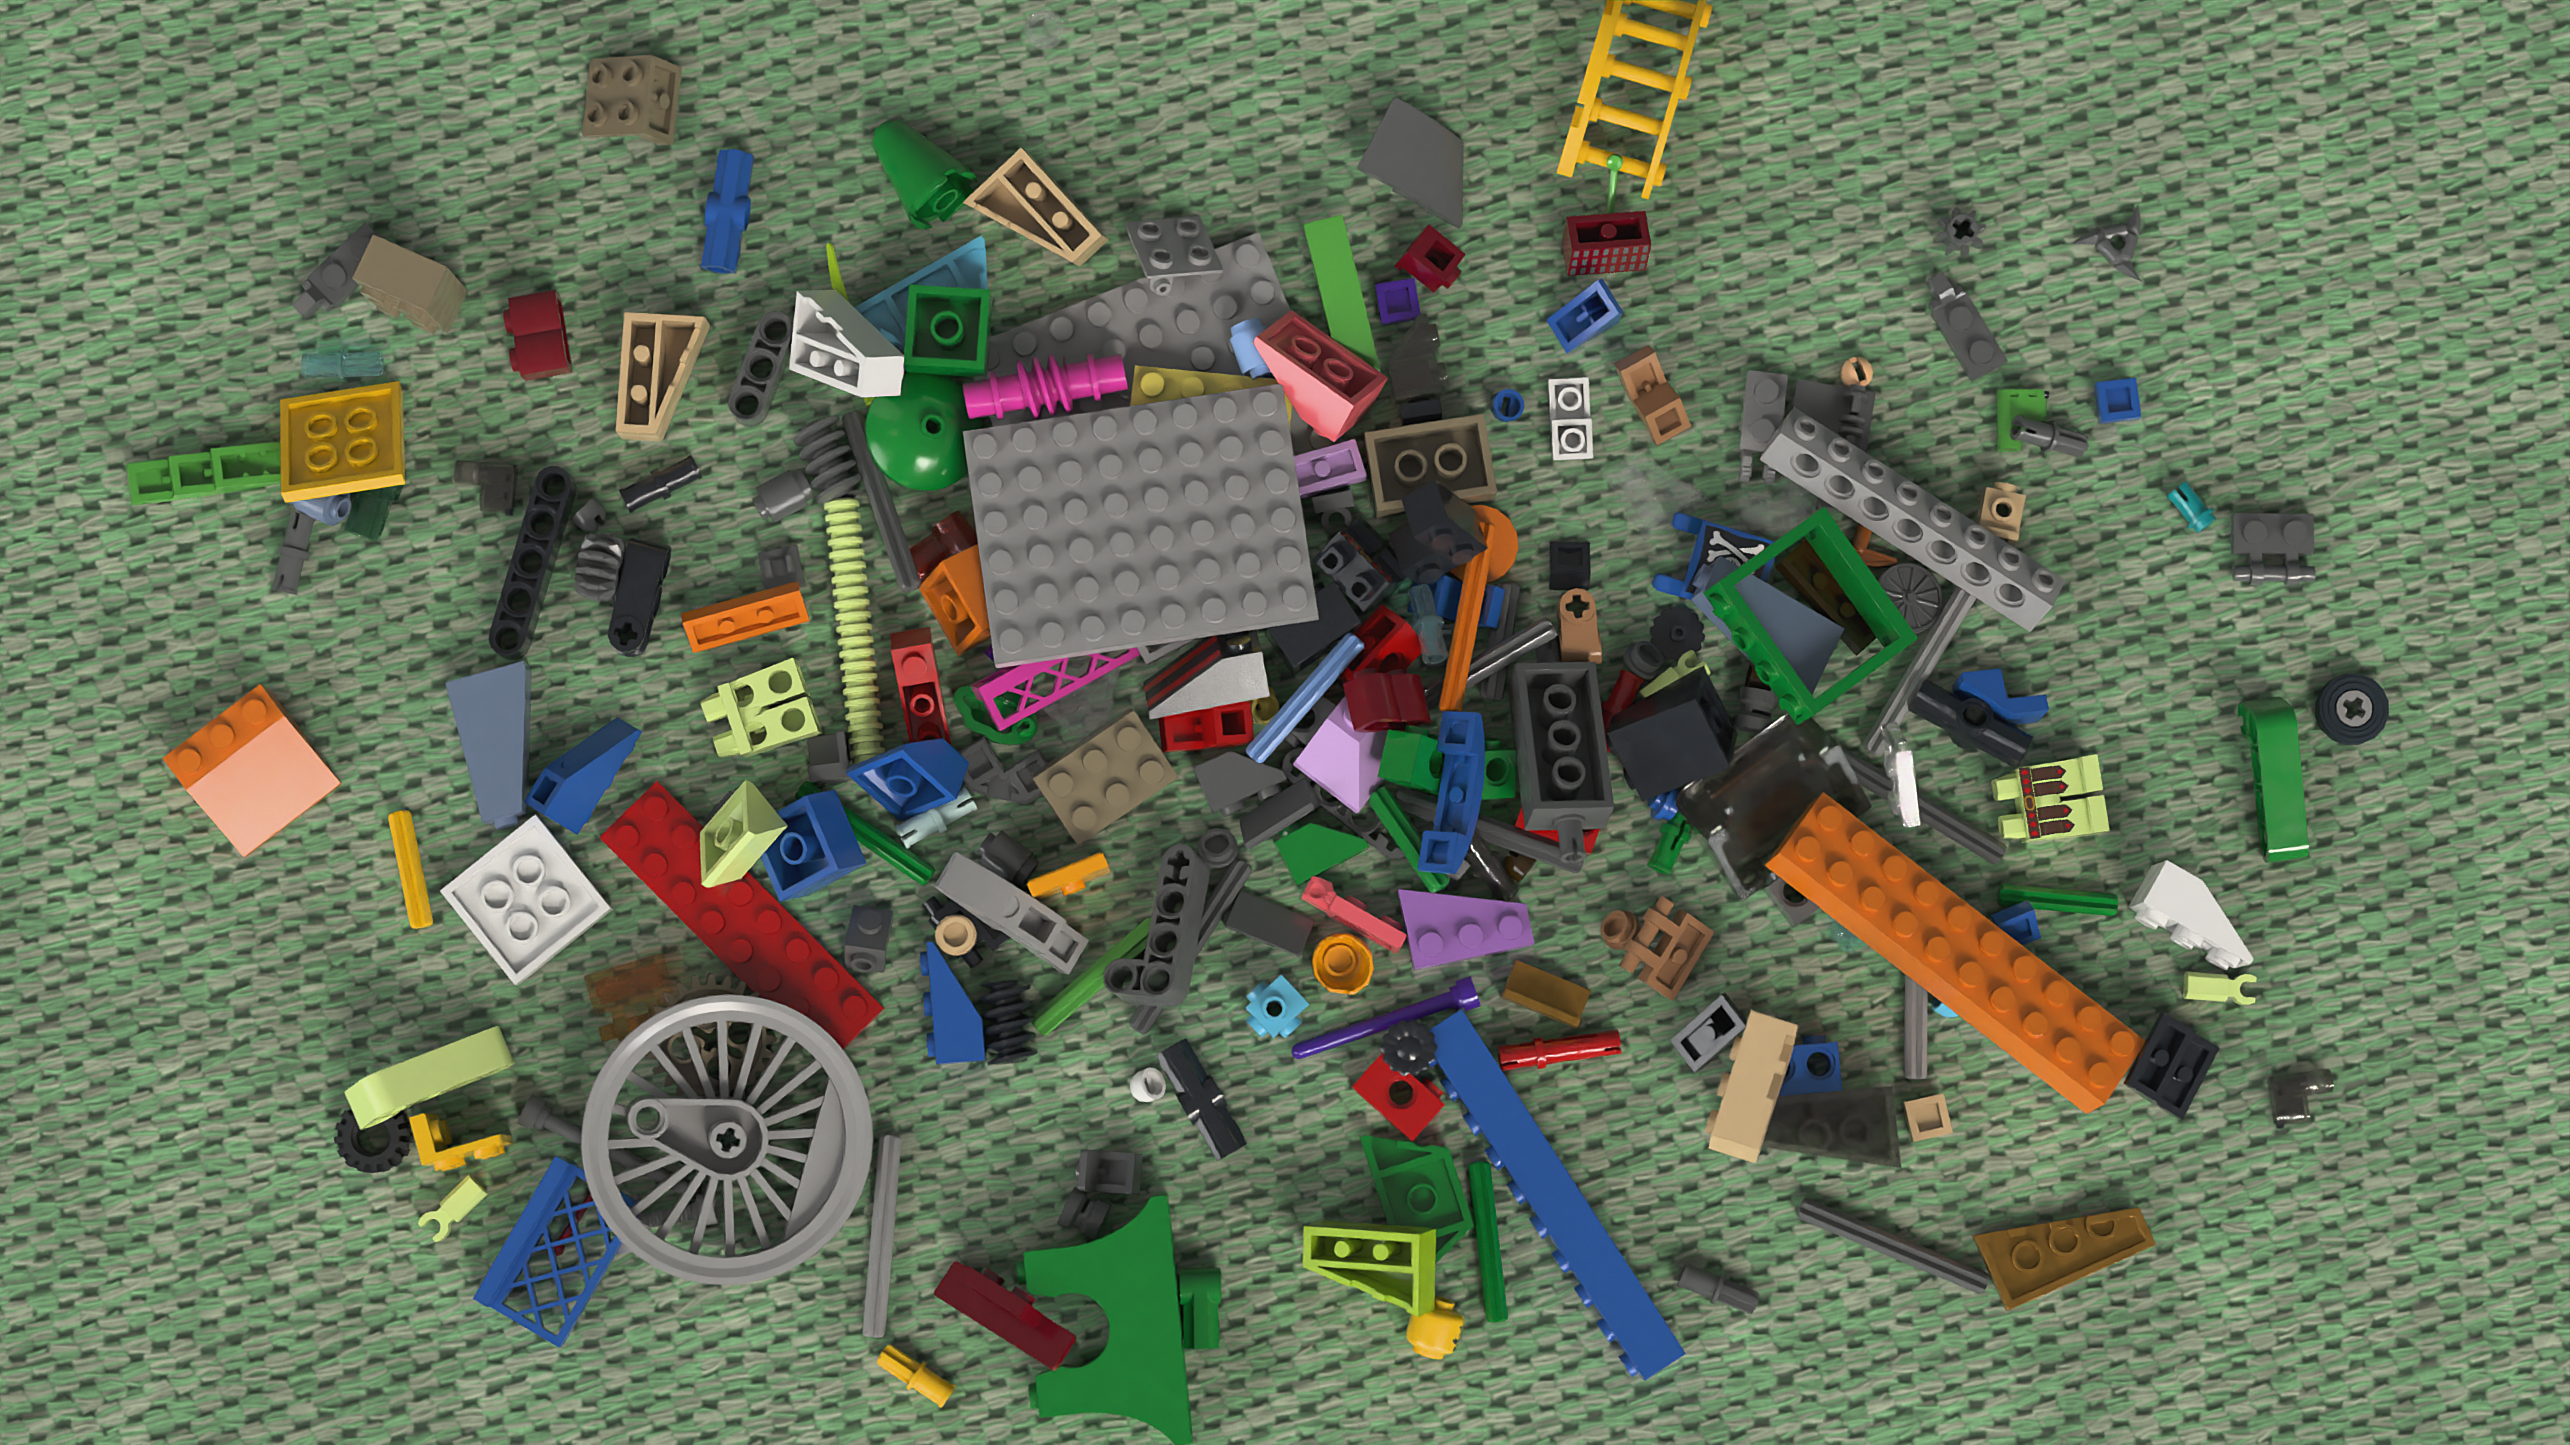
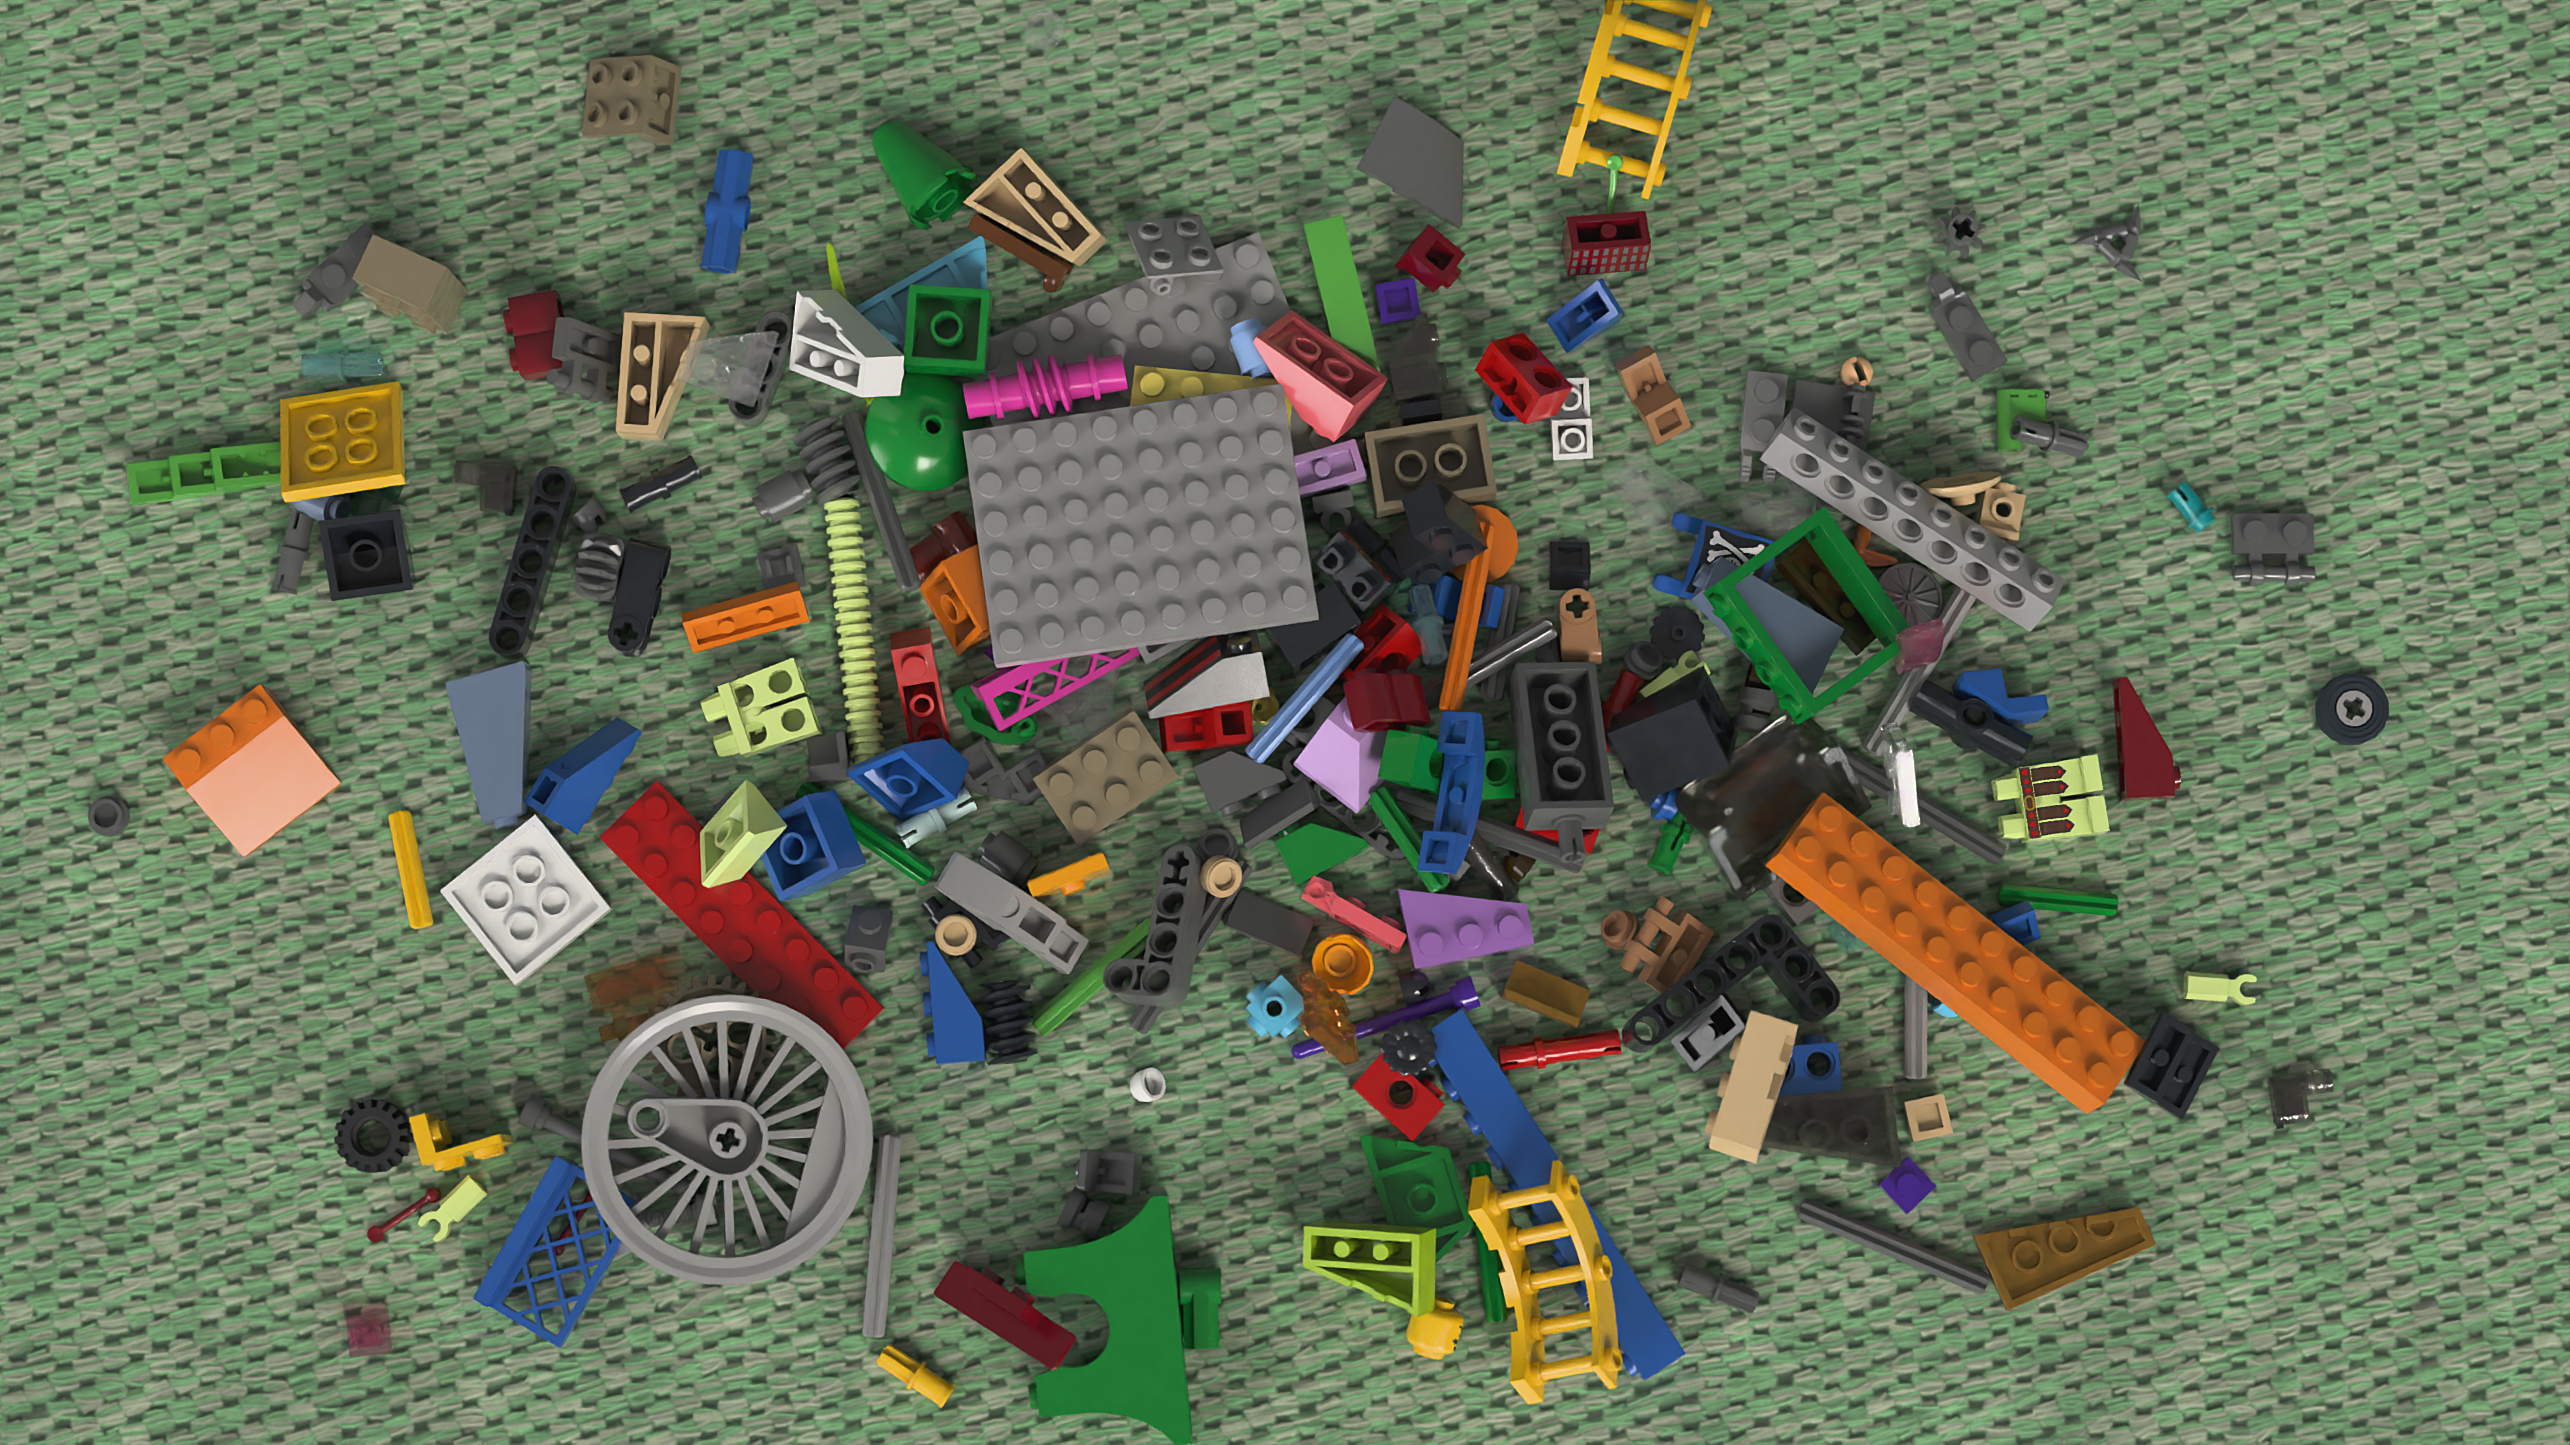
(108, 816): none -> dark grey plate
(367, 555): none -> black slope
(369, 1334): none -> clear pink tile
(377, 1233): none -> dark red hinge
(428, 1076): yellowish green beam -> none
(585, 347): none -> dark grey plate
(729, 365): none -> clear wing
(1055, 268): none -> reddish brown hinge
(1201, 1099): black piece -> none
(1220, 876): none -> tan tile
(1327, 1018): none -> clear orange plate
(1414, 986): none -> black hinge
(1521, 1284): none -> yellow fence
(1523, 378): none -> red brick
(1725, 975): none -> black beam
(1906, 1185): none -> dark purple plate
(1919, 645): none -> clear pink slope
(1962, 487): none -> tan dish
(2117, 400): blue plate -> none
(2142, 755): none -> dark red slope
(2188, 910): white slope -> none
(2277, 777): green beam -> none

